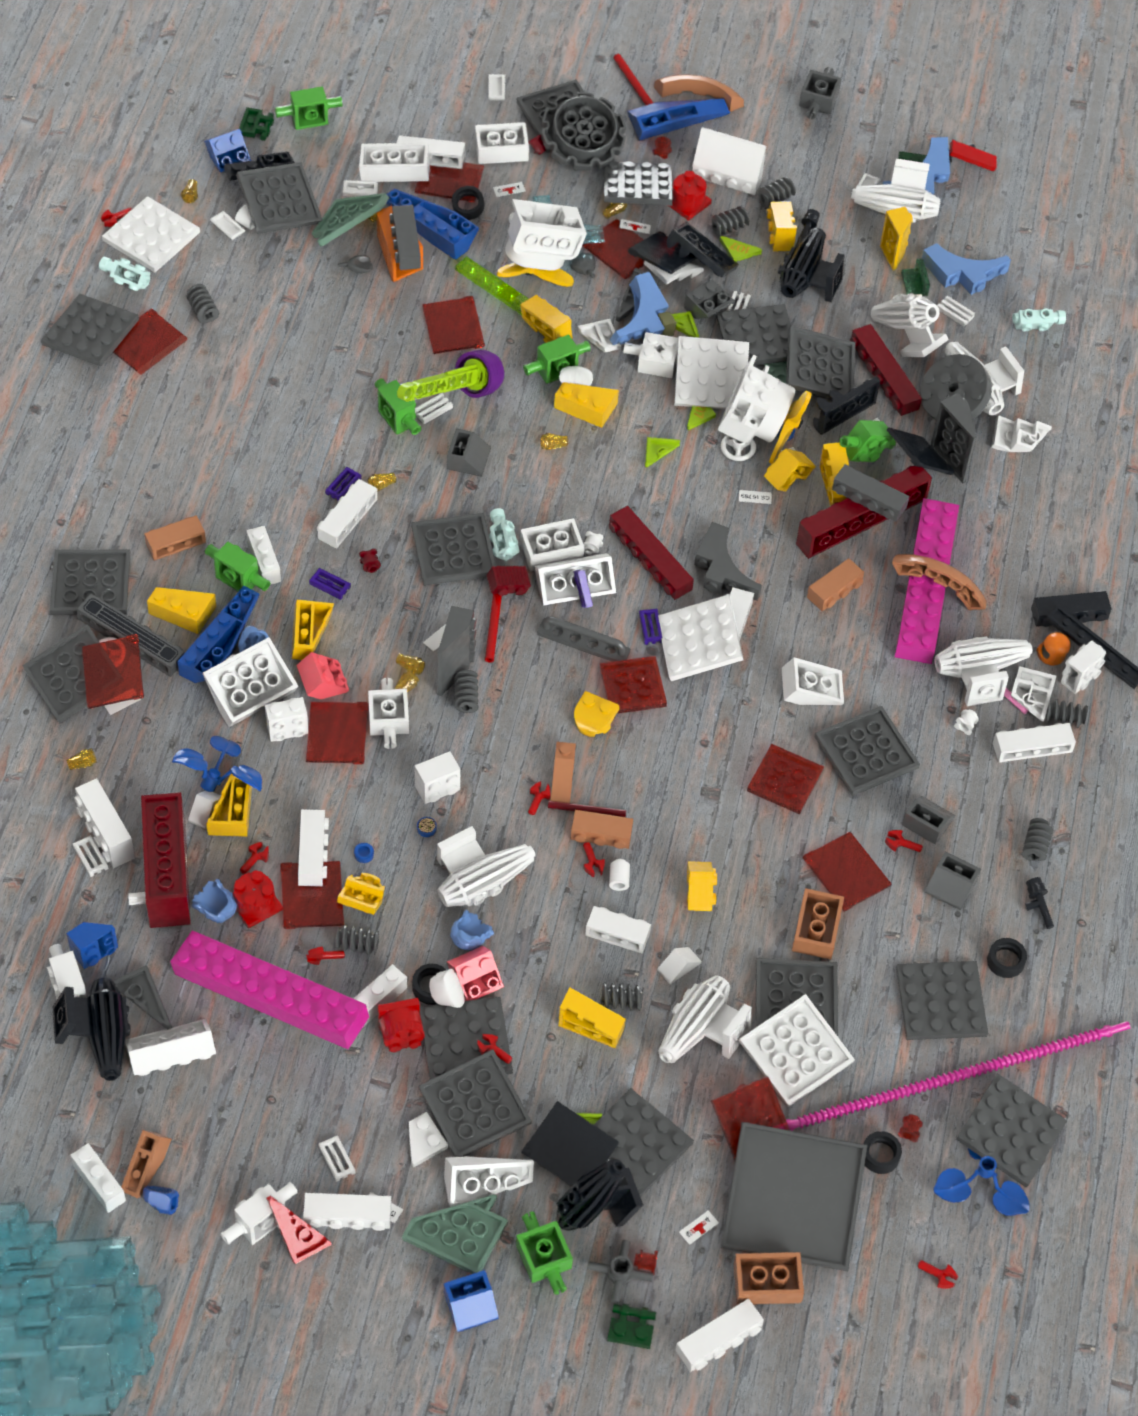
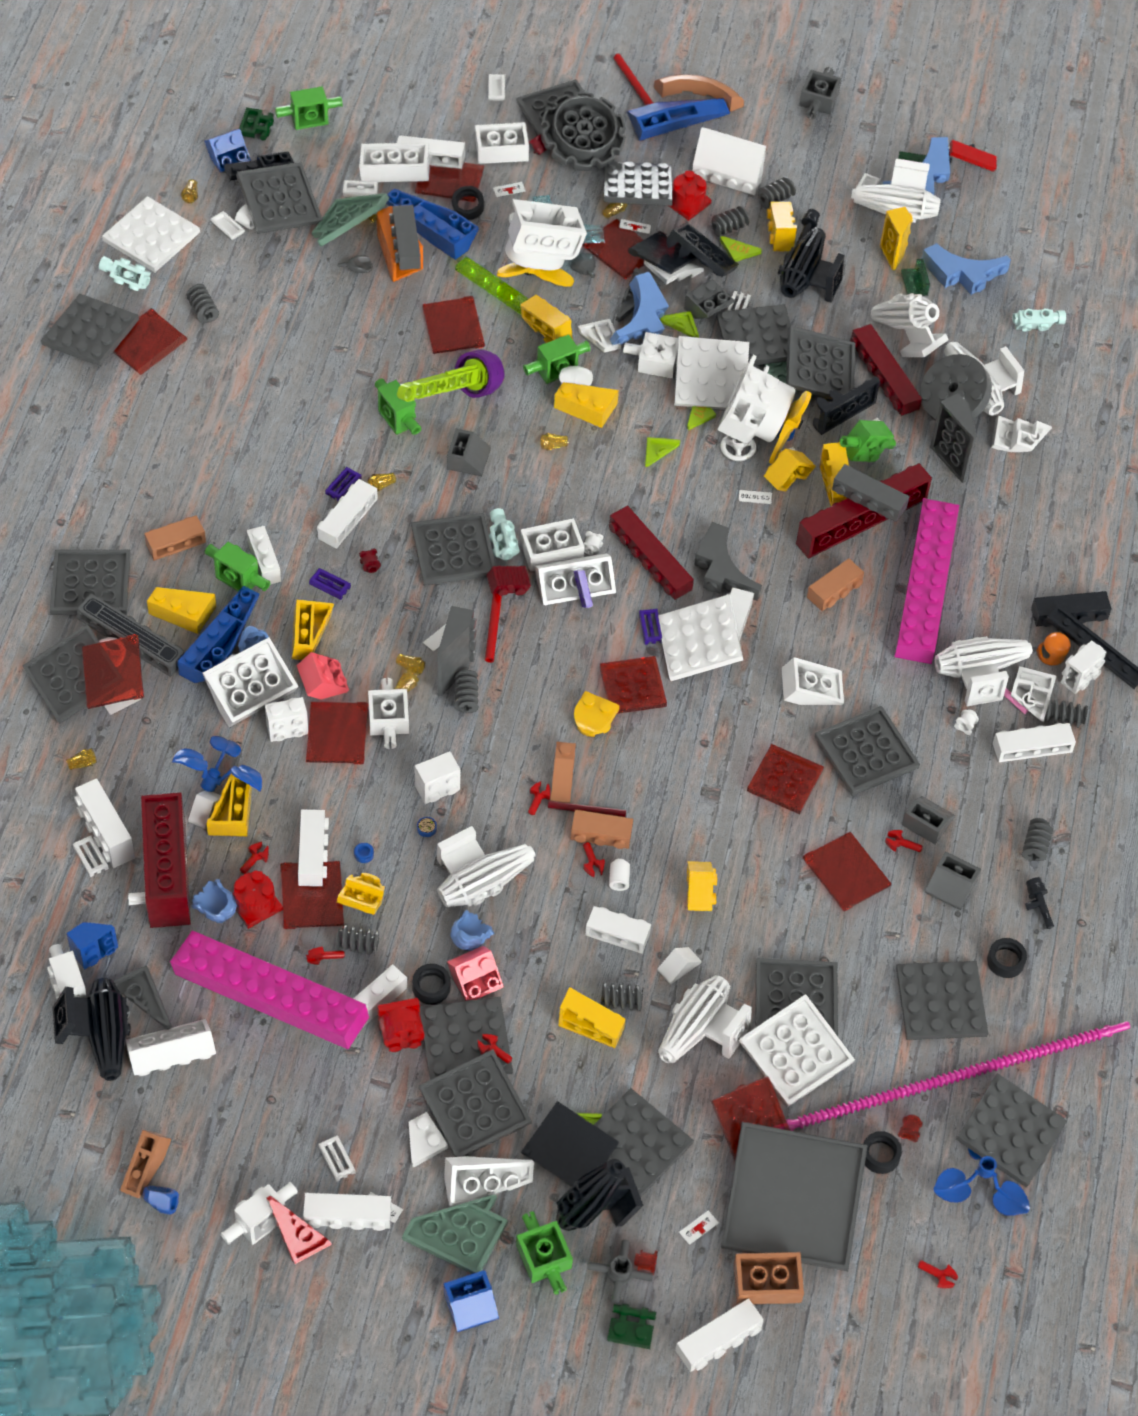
(98, 1178): white brick -> none
(113, 217): red bar -> none
(431, 406): white tile -> none
(447, 989): white hair -> none
(586, 635): dark grey piece -> none
(662, 147): clear red brick -> none
(668, 323): olive slope -> none
(818, 924): nougat brick -> none
(920, 451): black piece -> none
(944, 575): nougat brick -> none
(957, 309): white tile -> none

